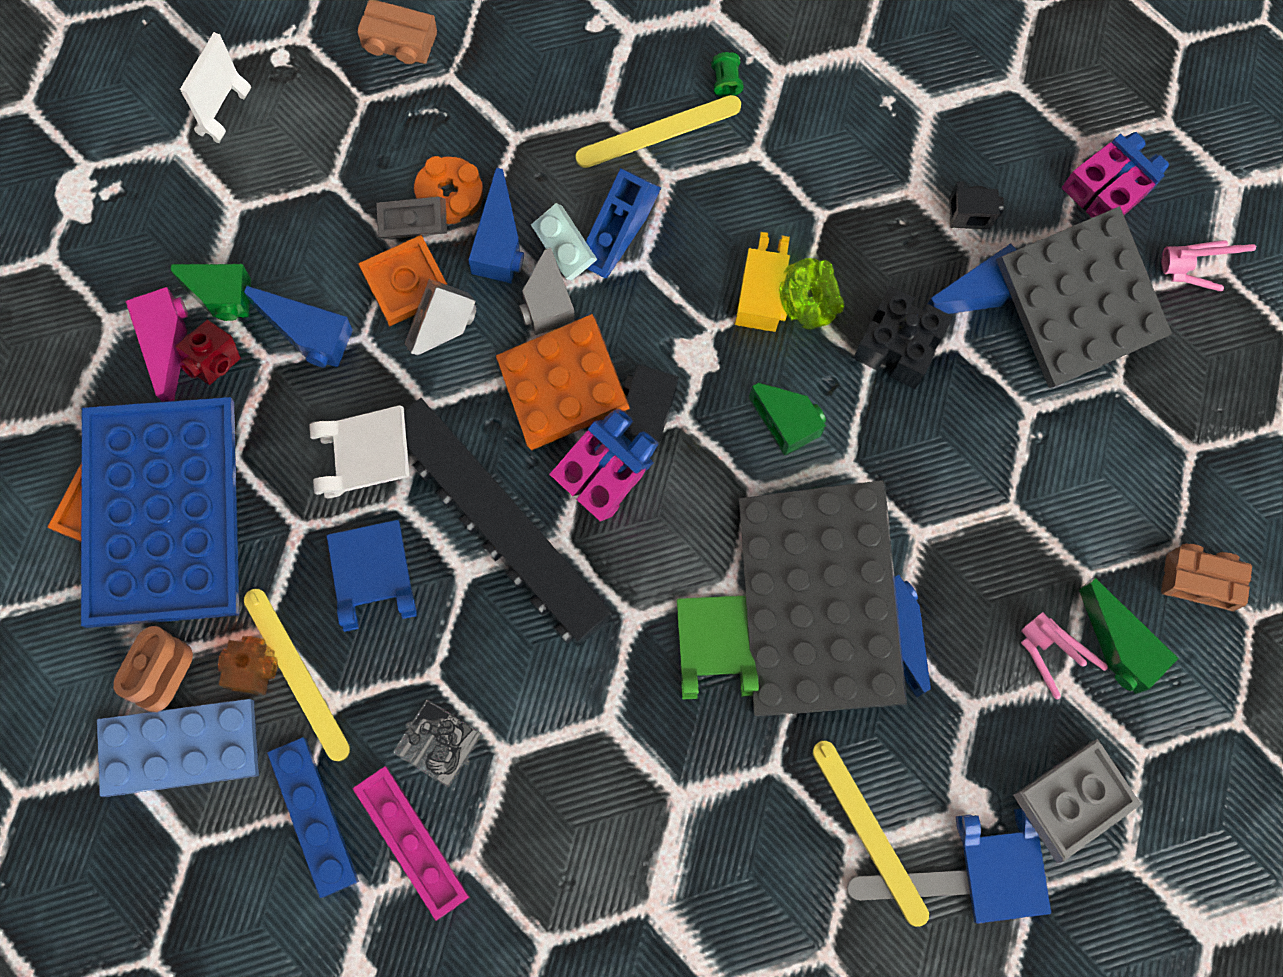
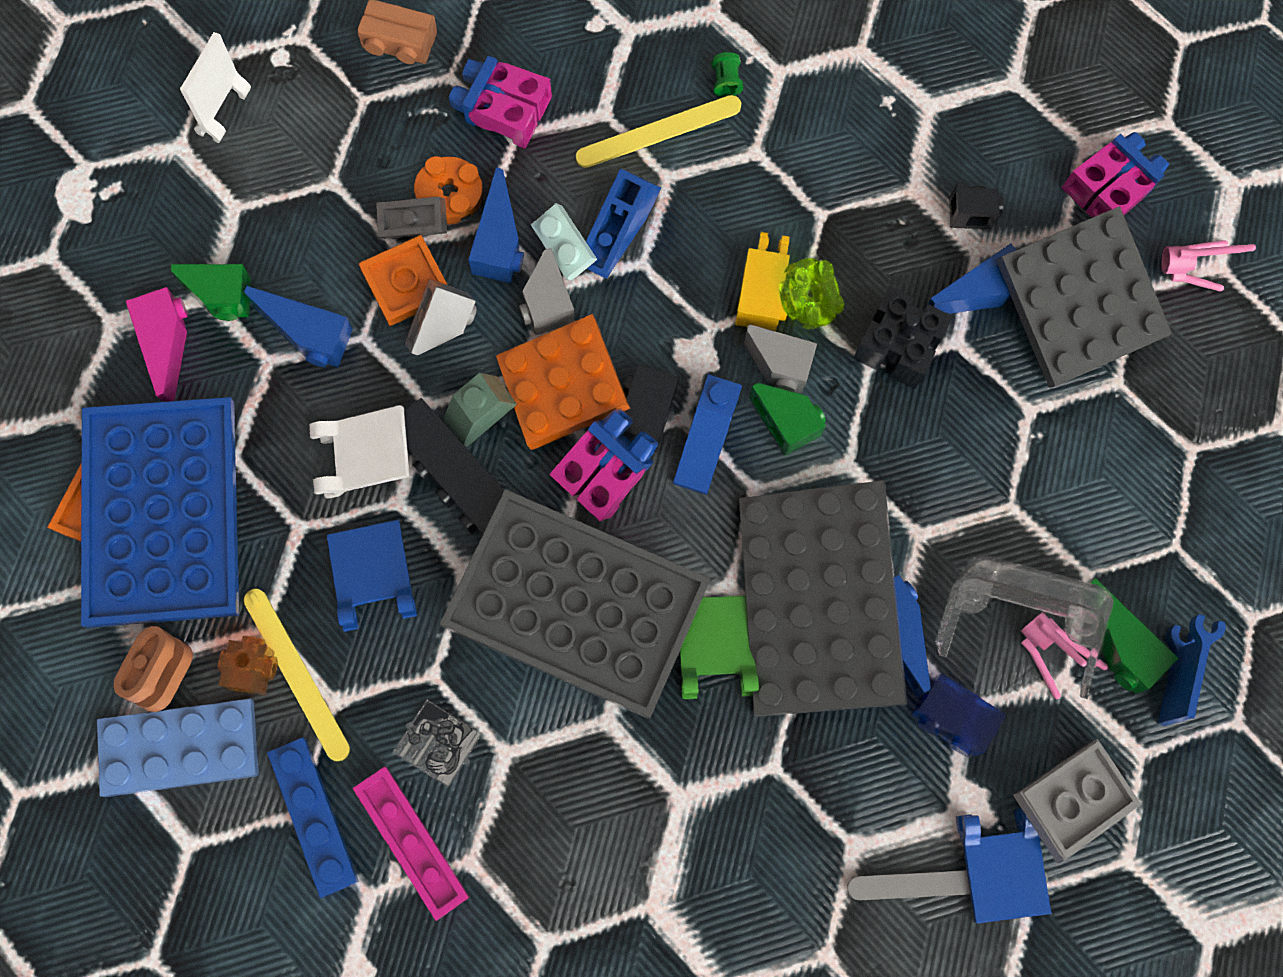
(207, 352): dark red brick -> none
(477, 407): none -> sand green slope
(502, 98): none -> dark pink hips
(576, 603): none -> dark grey plate
(707, 434): none -> blue slope
(780, 357): none -> light grey slope
(871, 834): light yellow piece -> none
(958, 716): none -> clear blue brick
(1080, 602): none -> clear windscreen
(1188, 671): none -> blue flag
(1207, 578): nougat brick -> none

